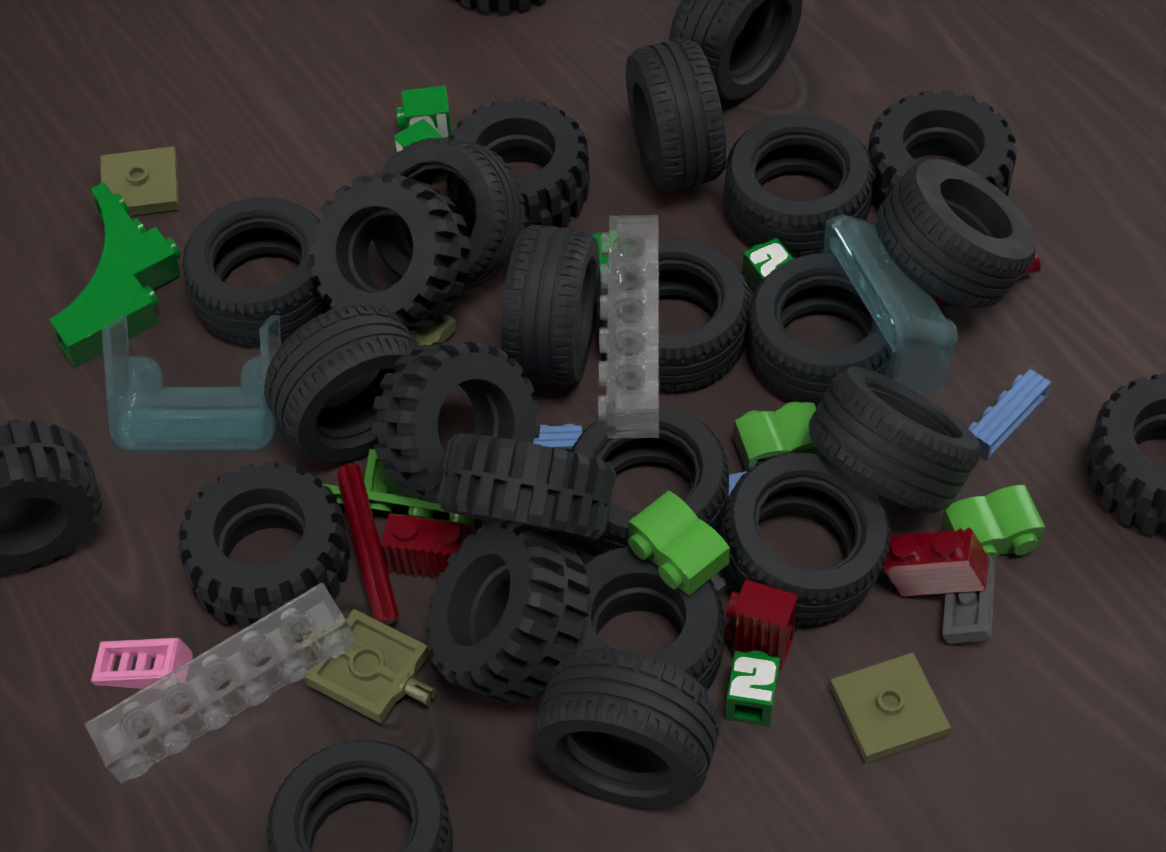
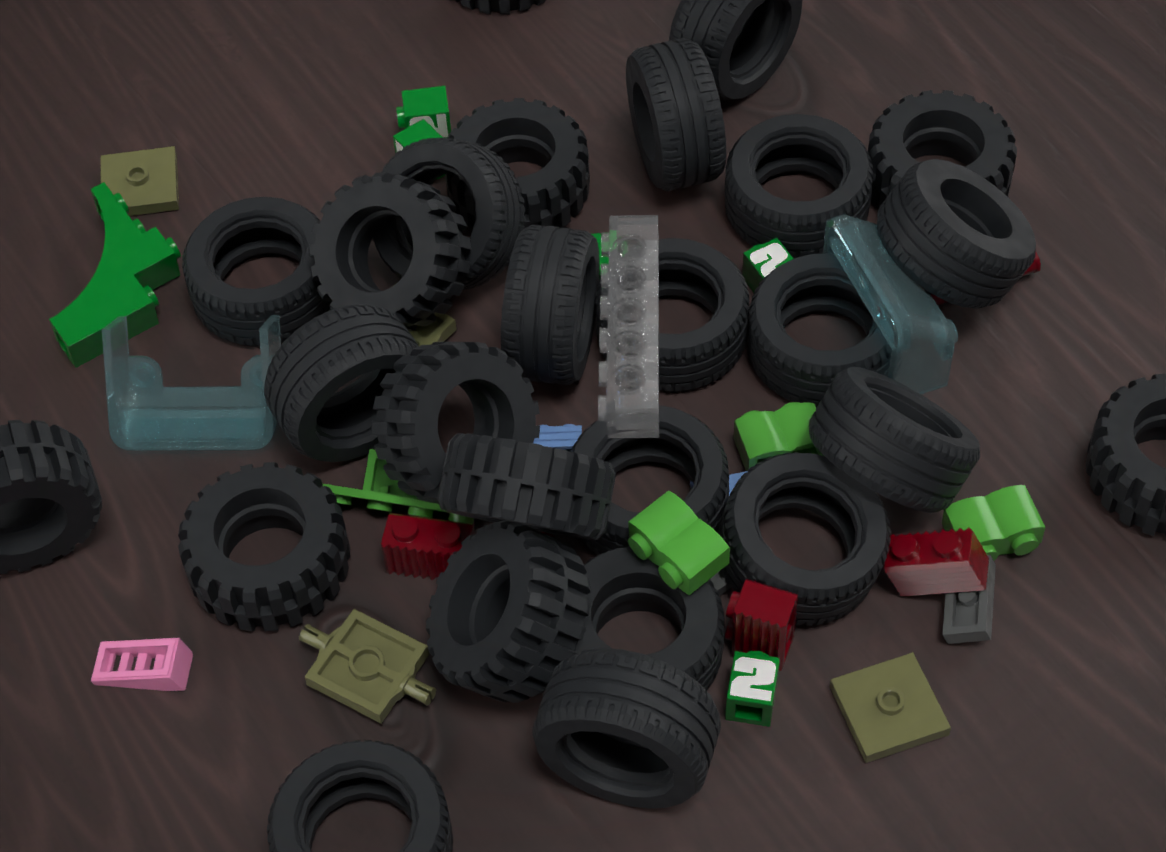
(198, 683): clear brick -> none
(367, 544): dark red axle -> none
(1010, 411): medium blue piece -> none

